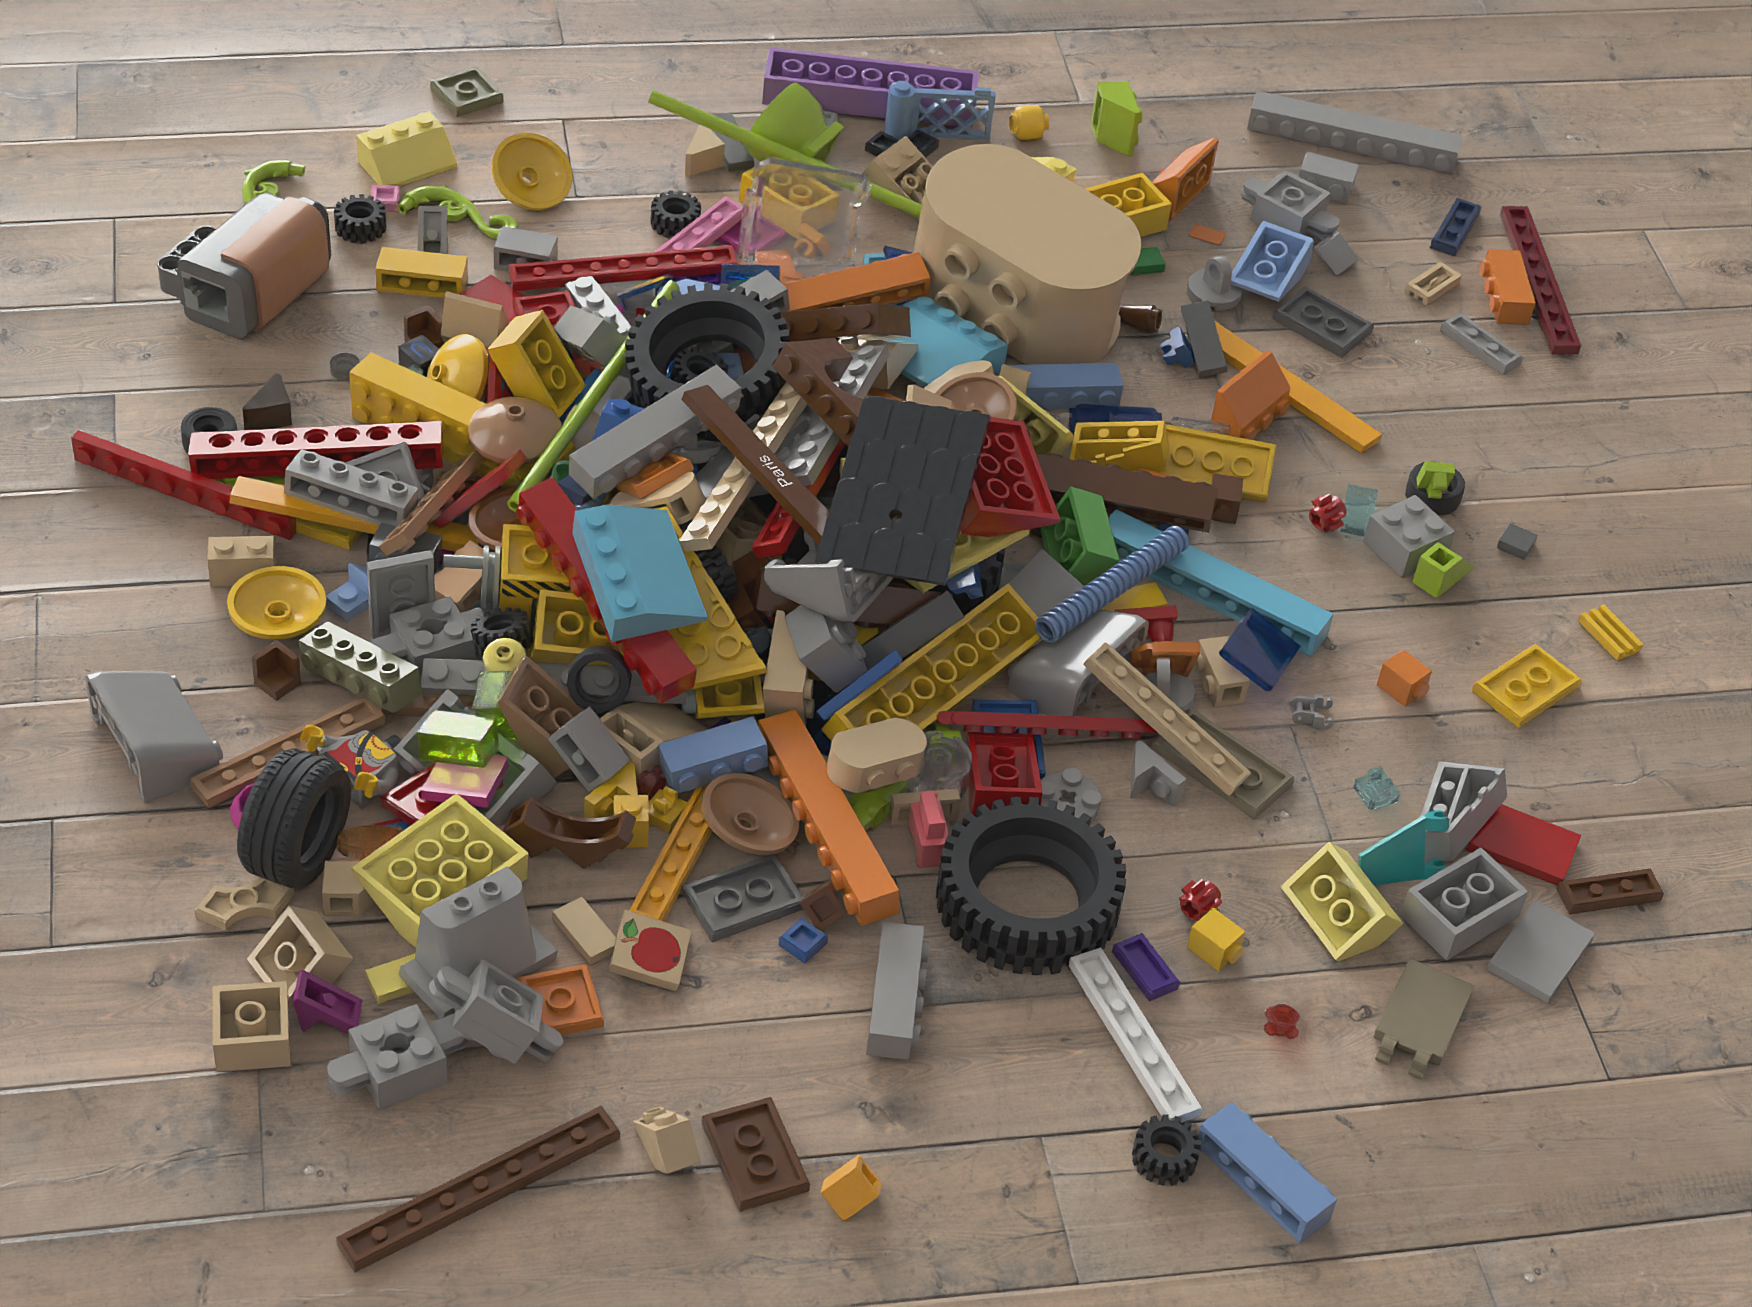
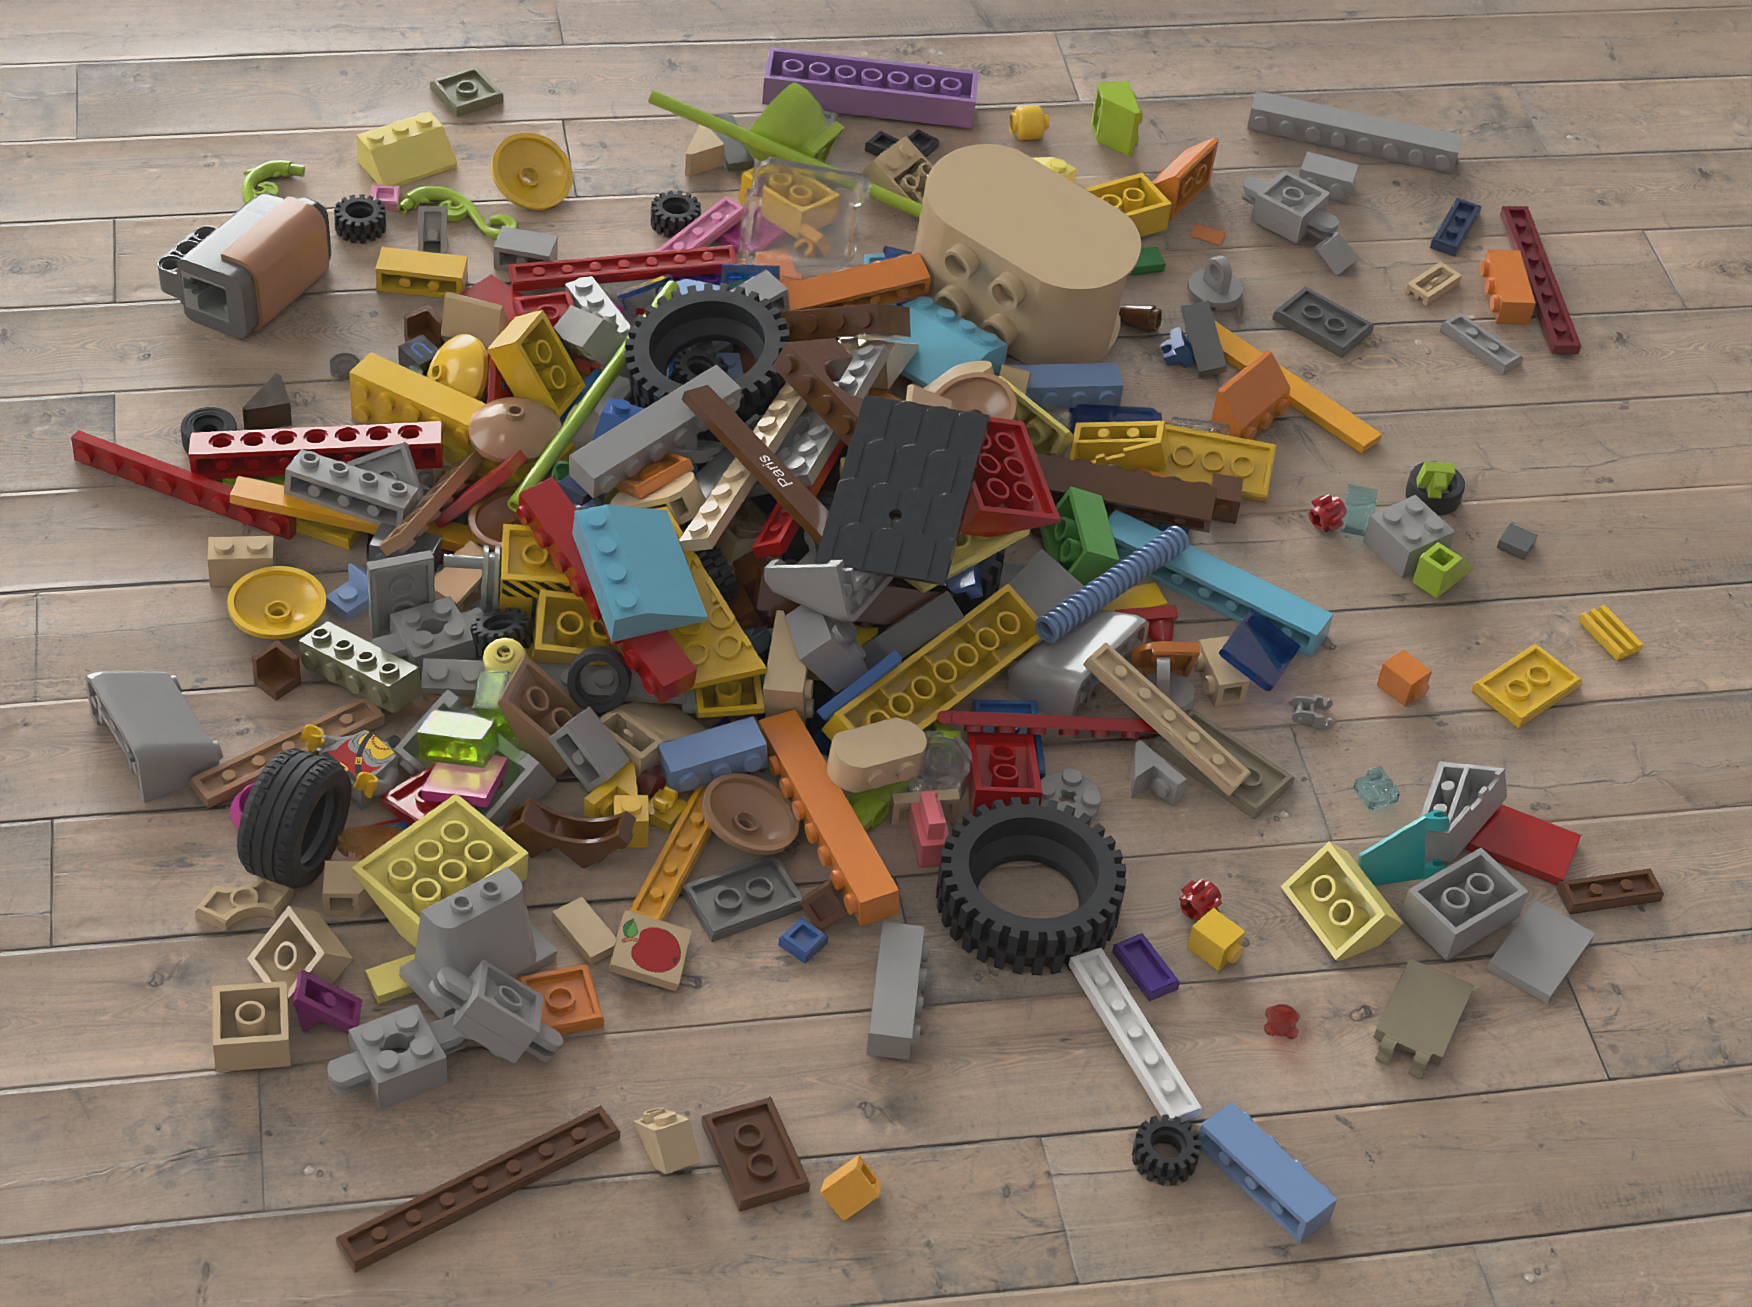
(905, 104): medium blue piece -> none
(1273, 261): light blue slope -> none

